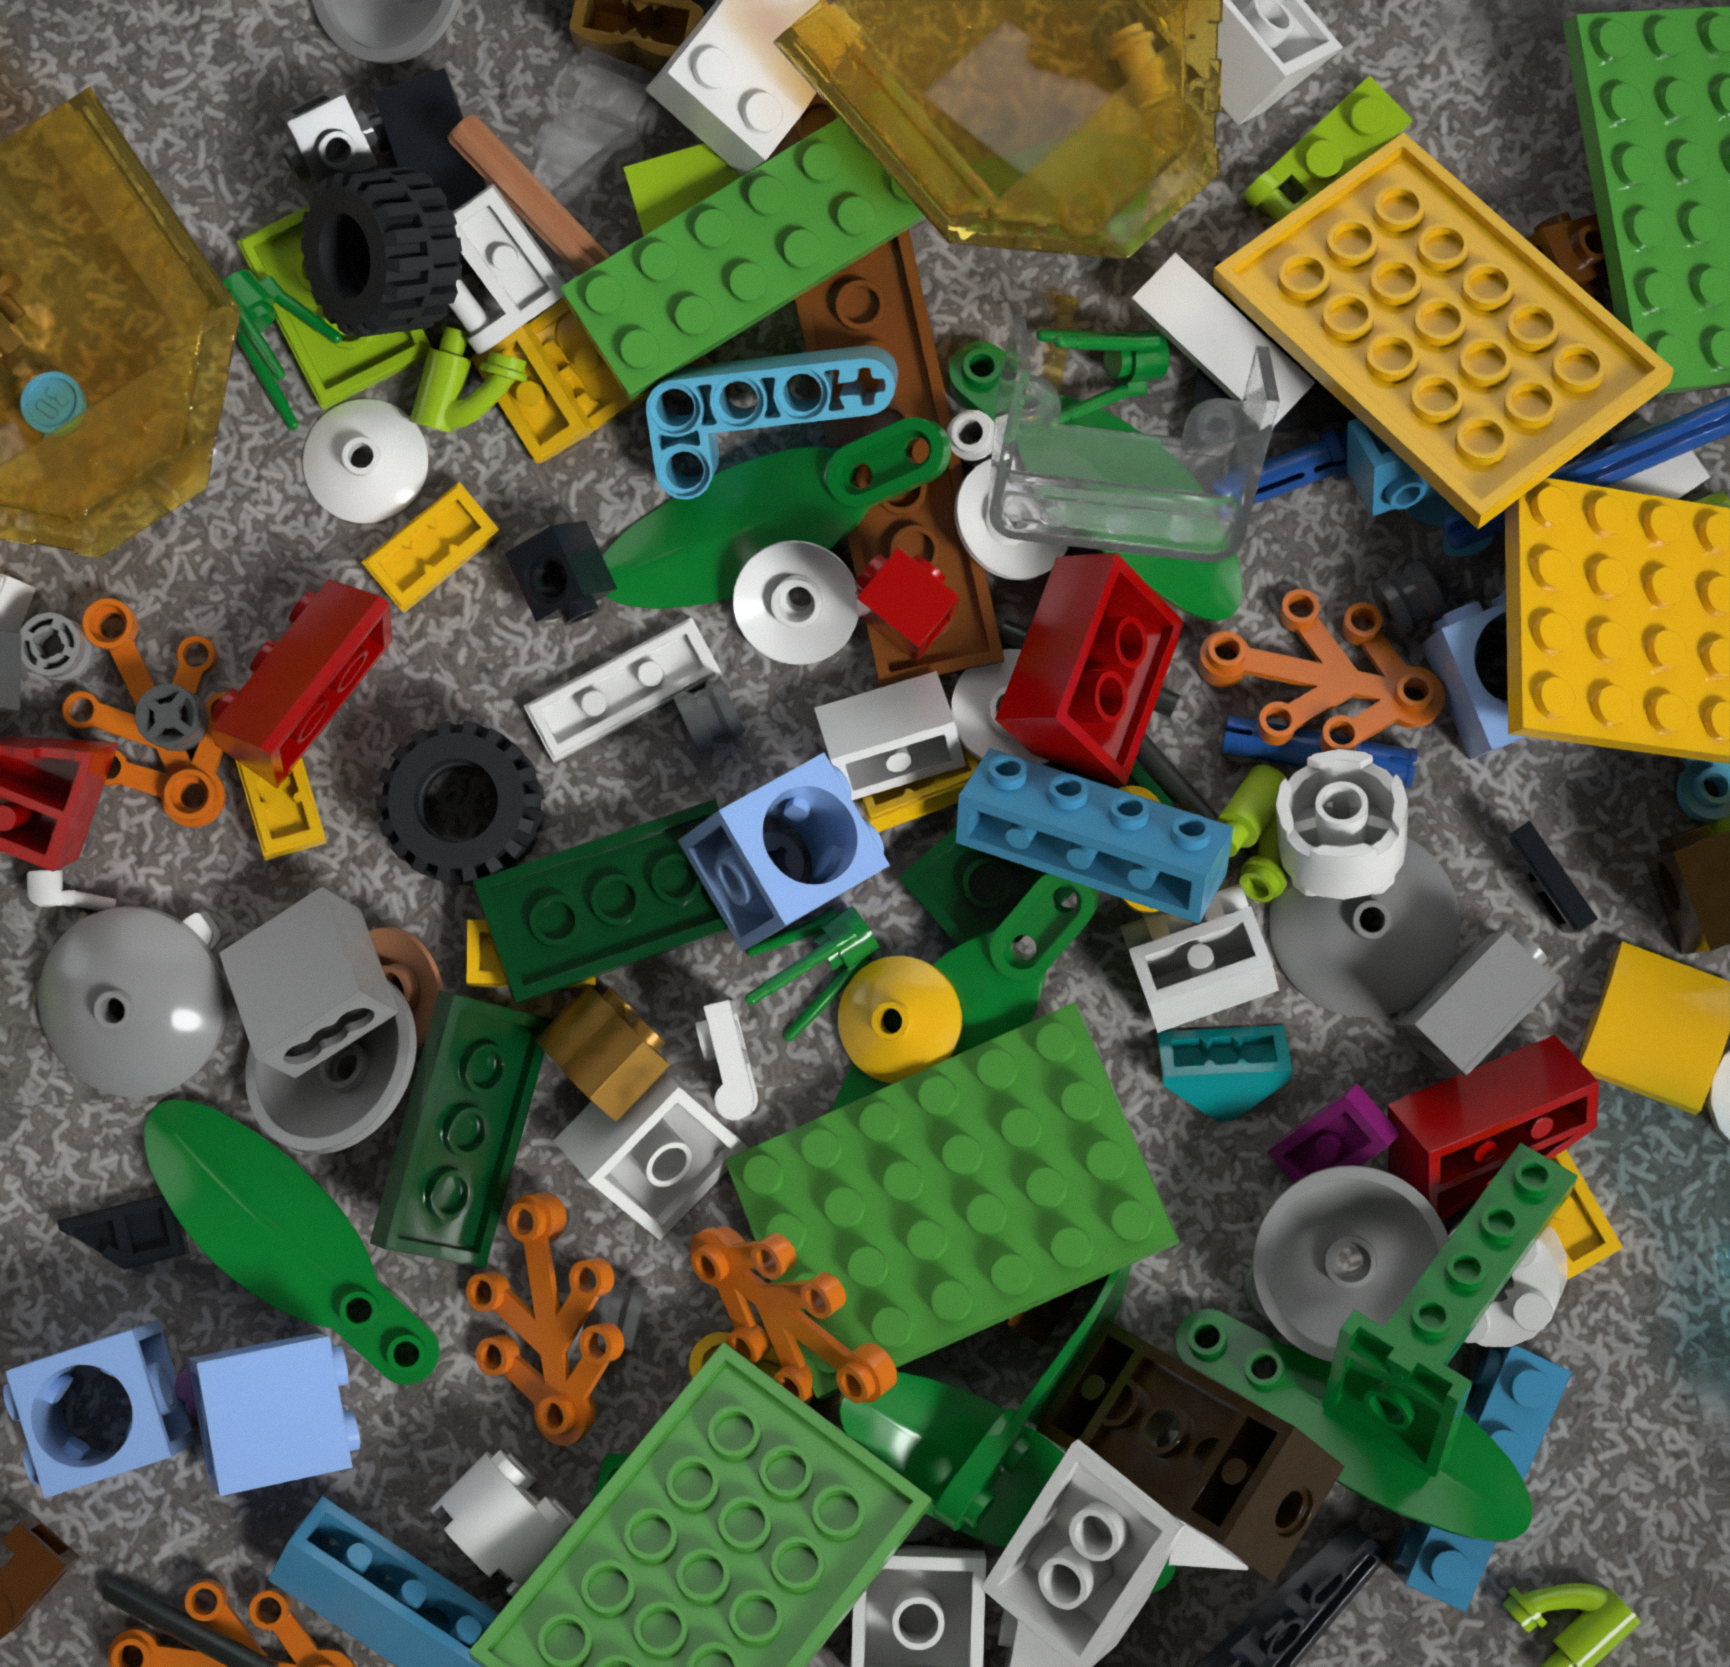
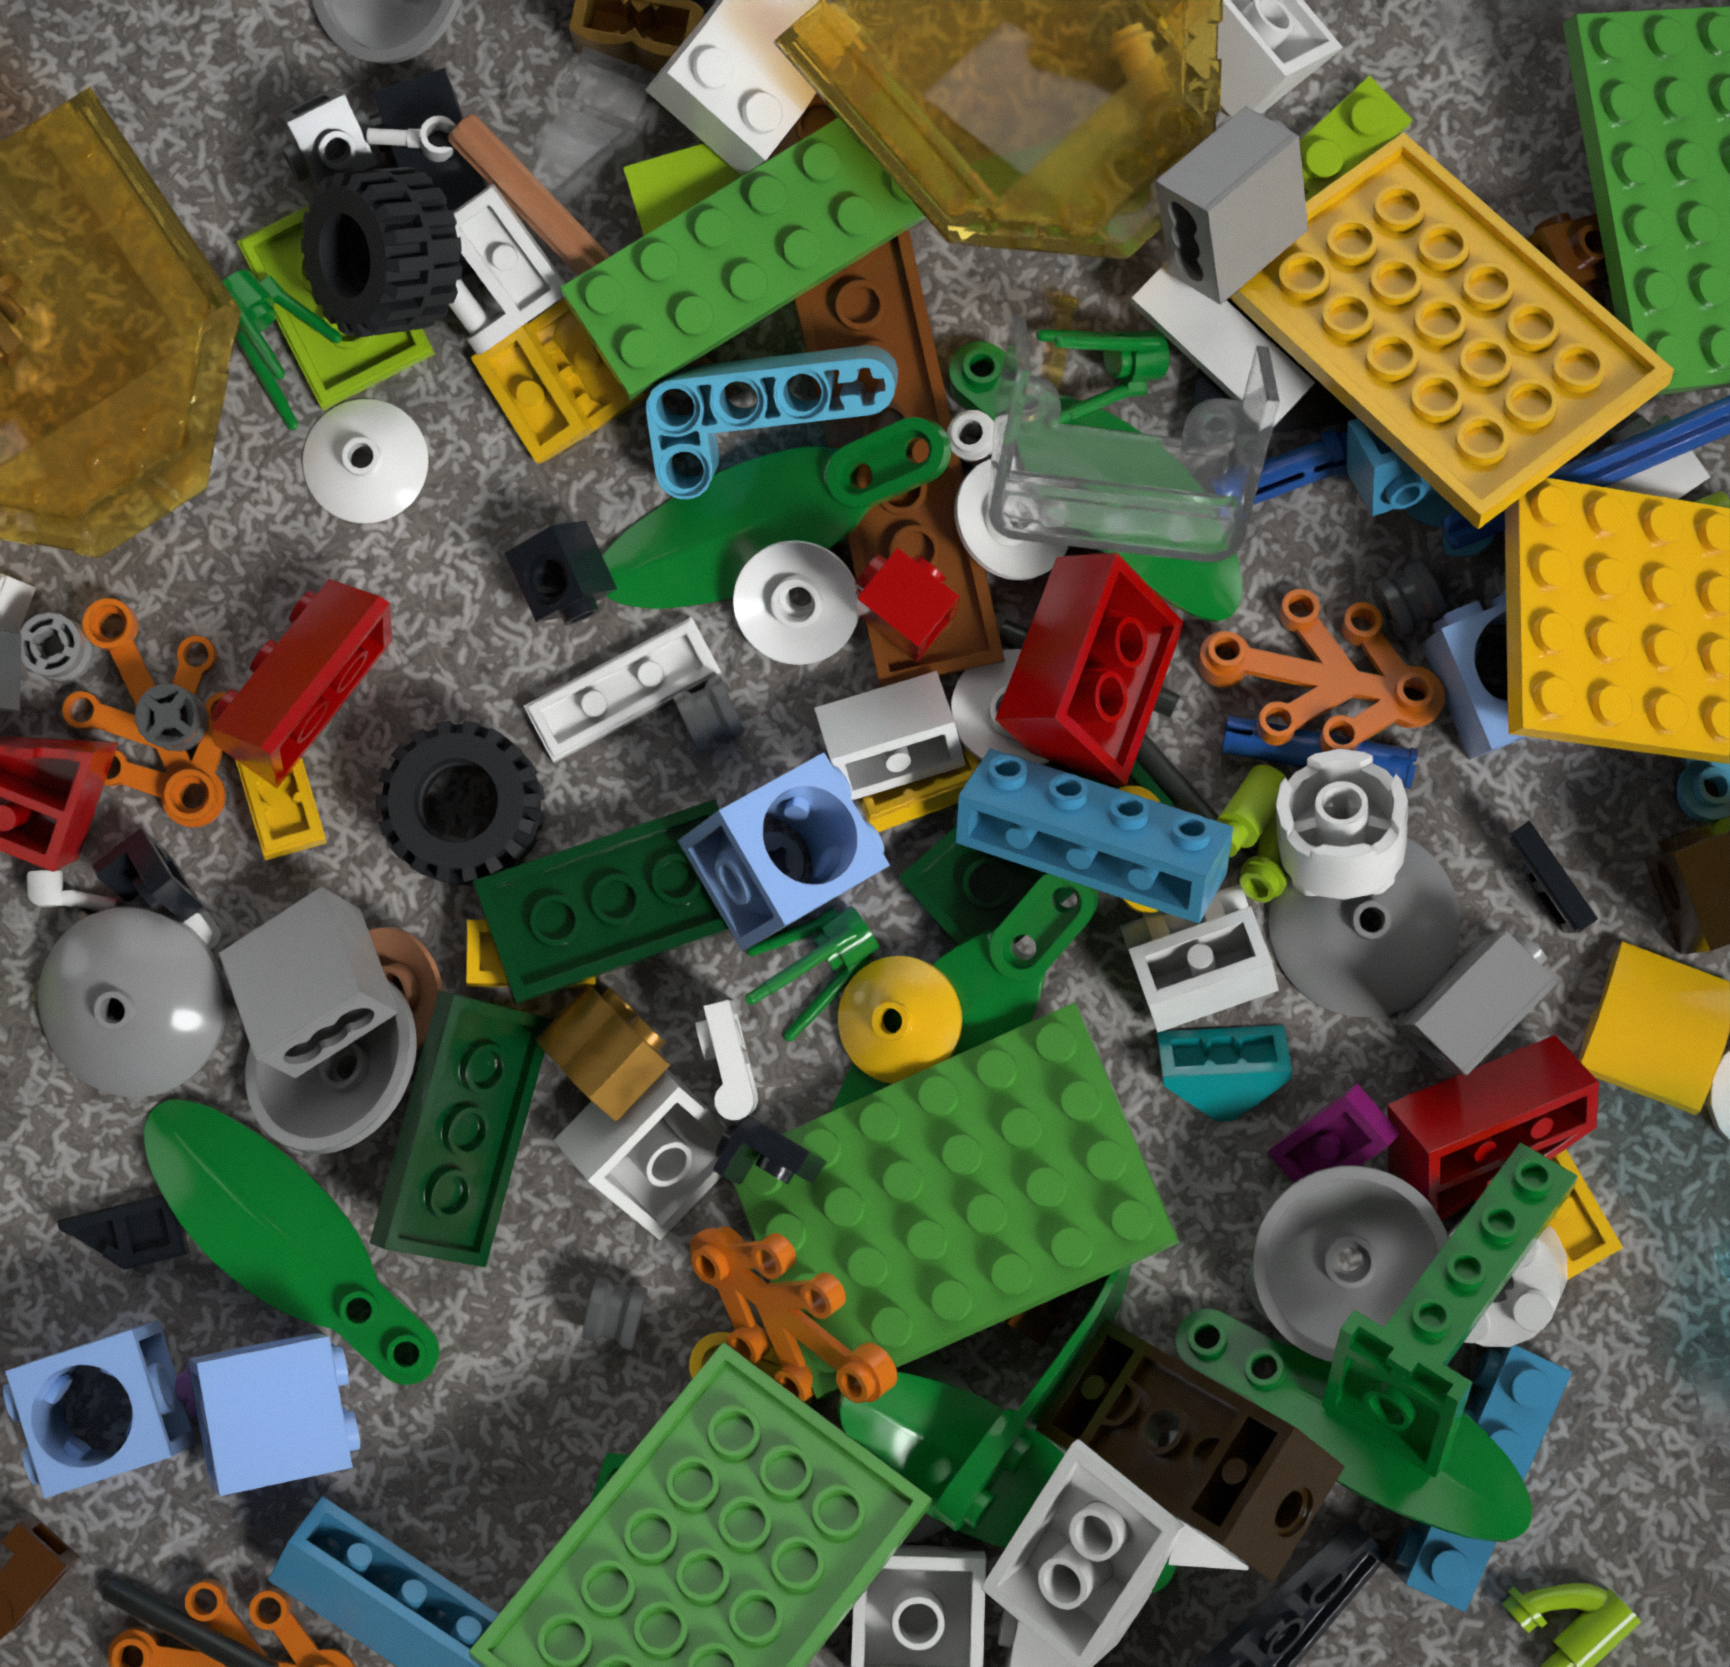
(51, 401): medium azure piece -> none
(147, 870): none -> black bracket
(416, 137): none -> white hand
(431, 547): yellow plate -> none
(444, 380): lime plant -> none
(501, 1519): white brick -> none
(548, 1327): orange plant -> none
(778, 1156): none -> black bracket
(1233, 204): none -> light grey piece

